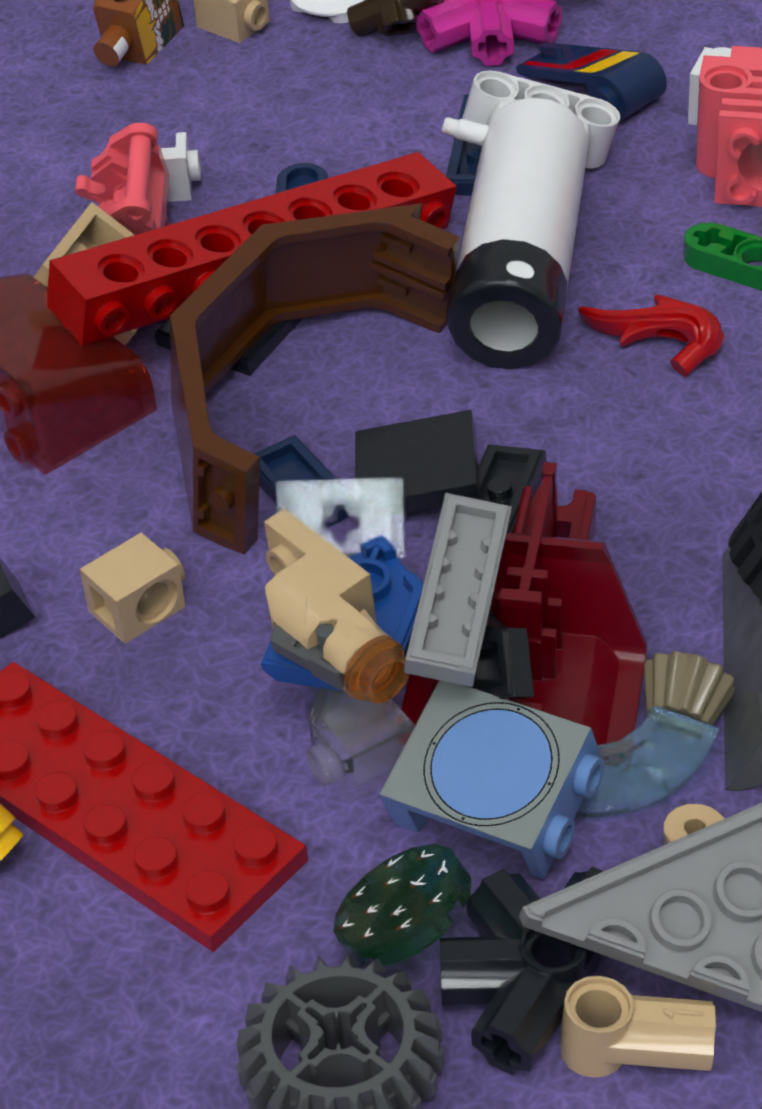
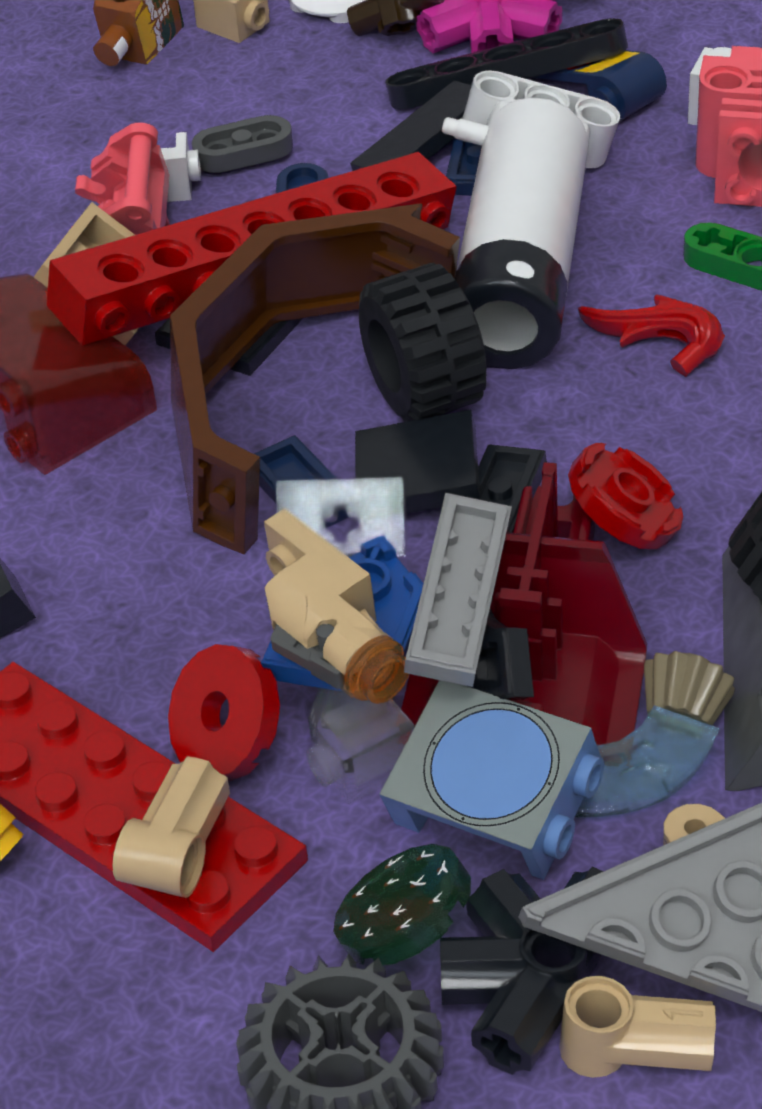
(134, 587): tan brick -> none
(169, 842): none -> tan piece
(196, 703): none -> red tile
(243, 143): none -> dark grey plate
(421, 130): none -> black tile
(422, 342): none -> black tyre
(520, 58): none -> black beam
(625, 496): none -> red tile

